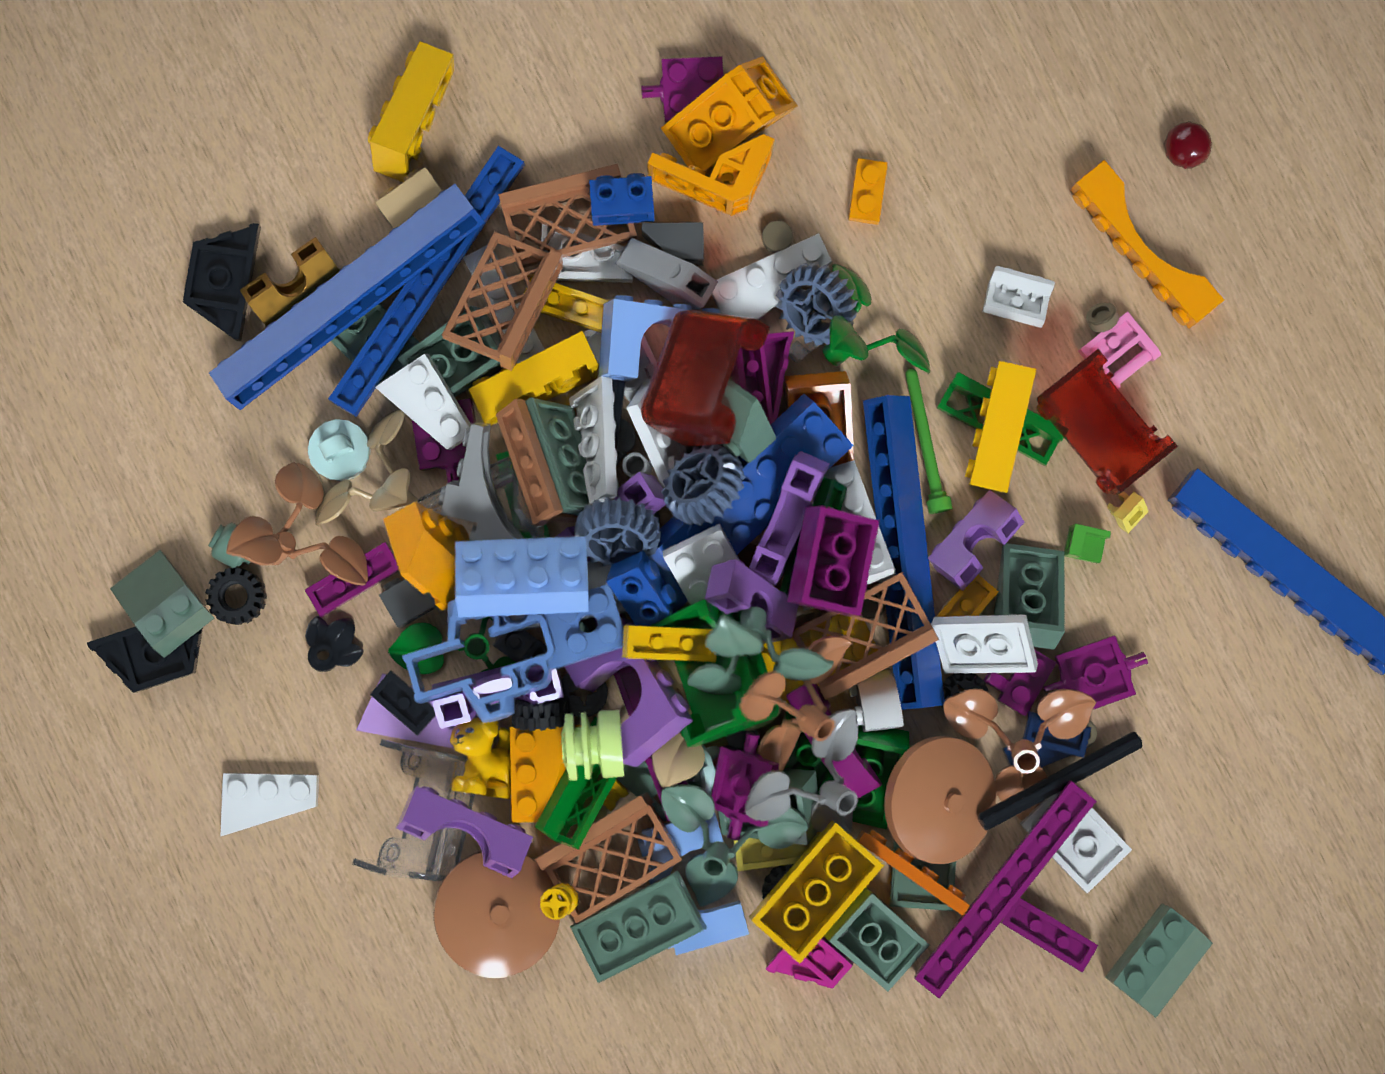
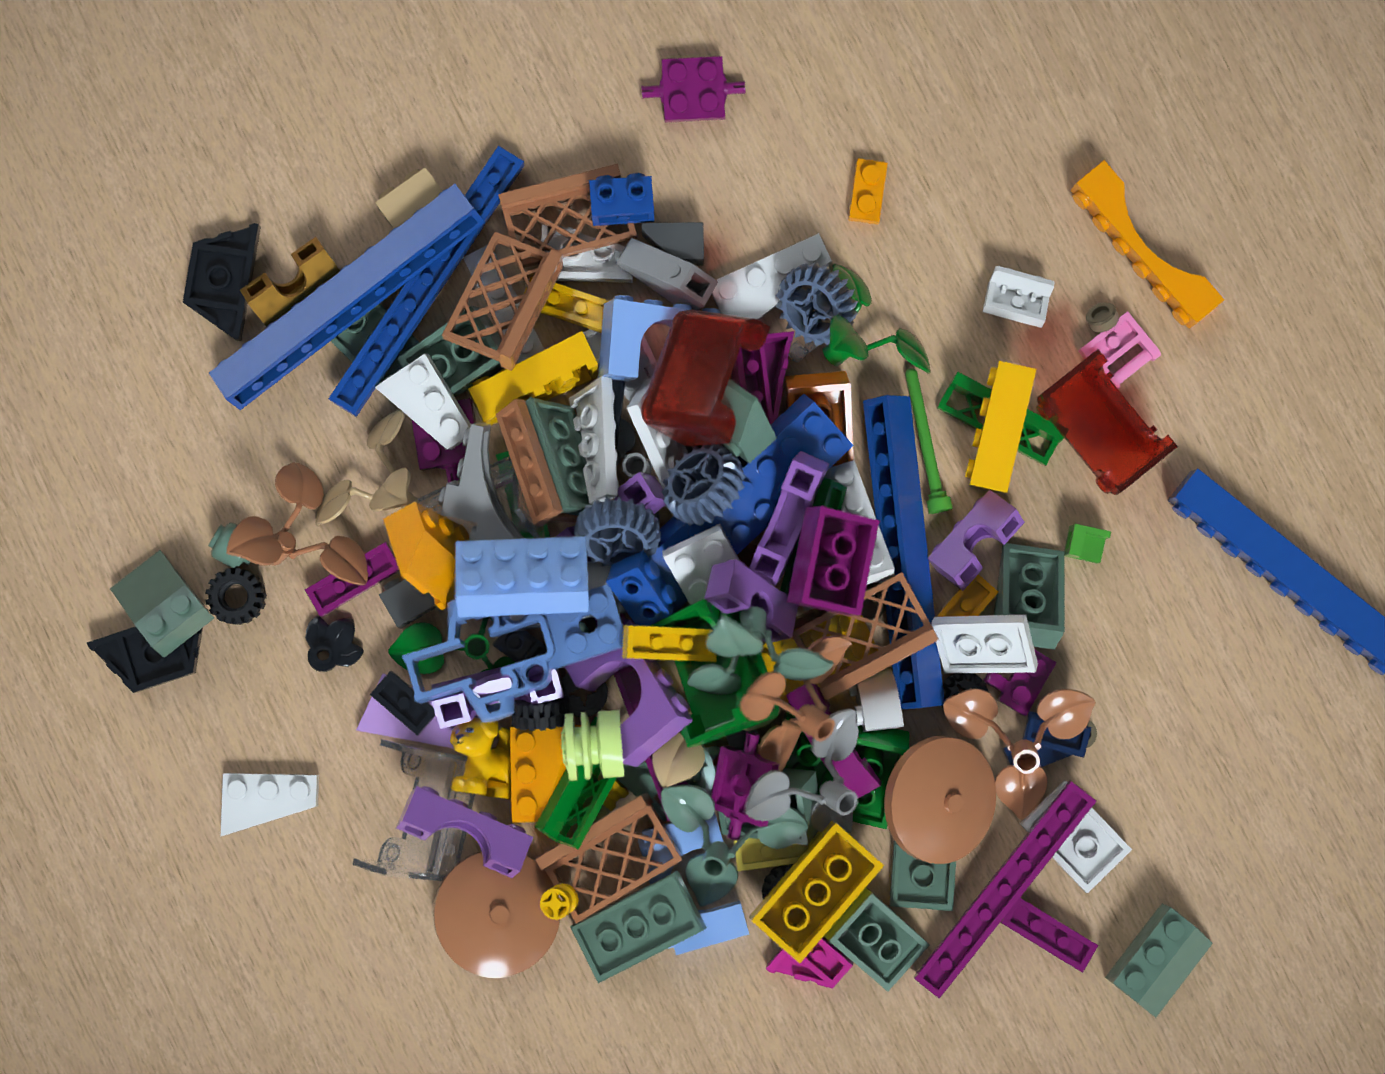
(339, 450): light aqua tile -> none
(410, 110): yellow wedge -> none
(729, 113): light orange bracket -> none
(739, 167): light orange bracket -> none
(777, 236): dark tan tile -> none
(925, 878): orange plate -> none
(1056, 782): black axle -> none
(1098, 671): magenta plate -> none
(1130, 511): light yellow tile -> none
(1188, 145): dark red hair -> none

